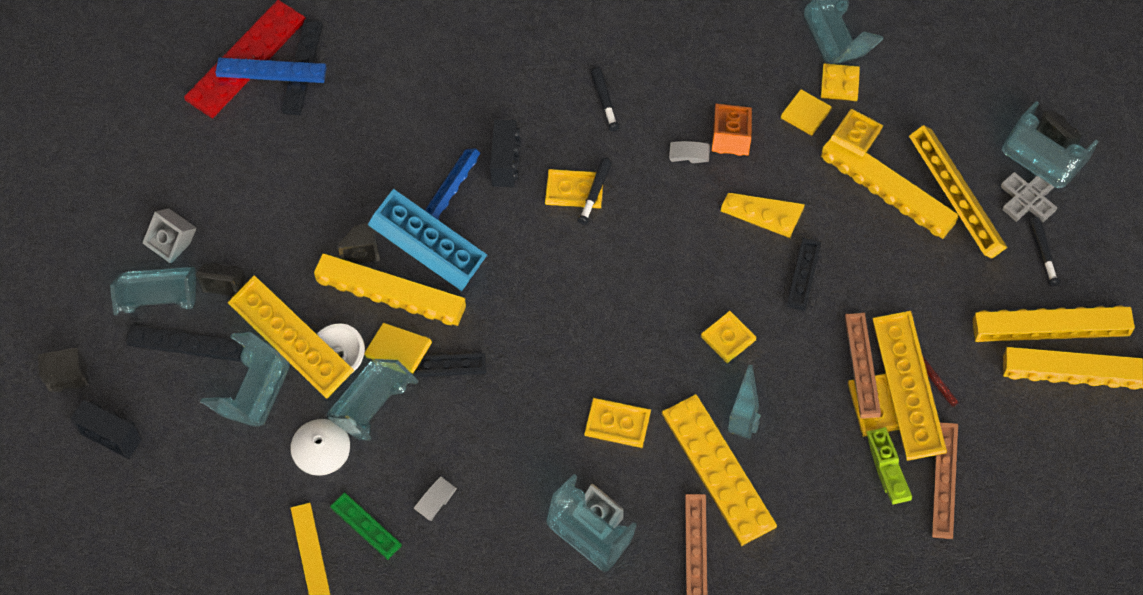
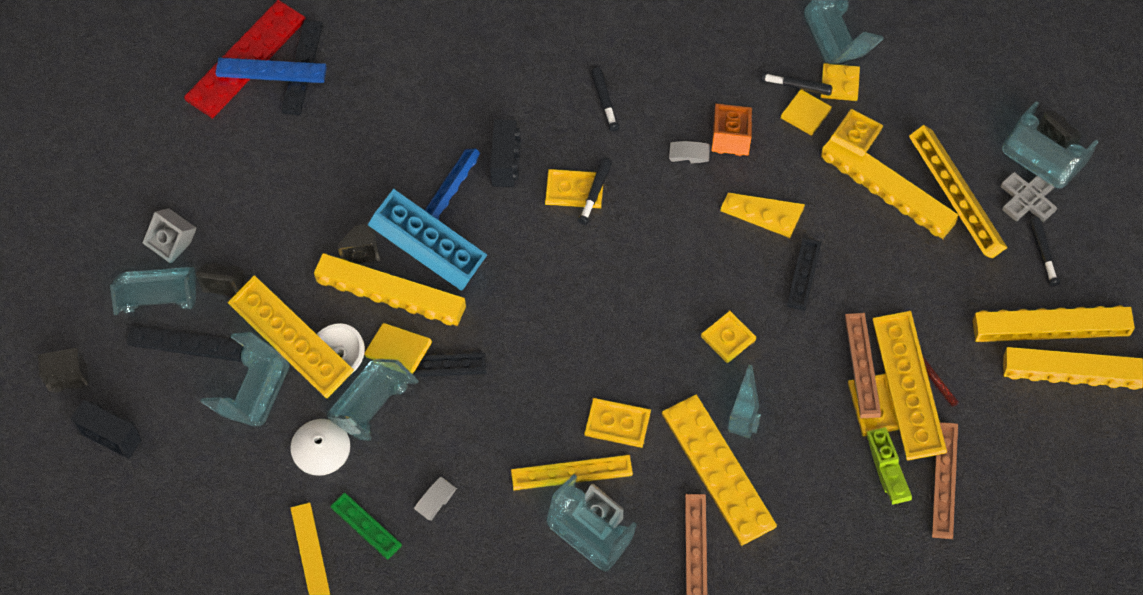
(559, 473): none -> yellow tile
(815, 87): none -> black piece

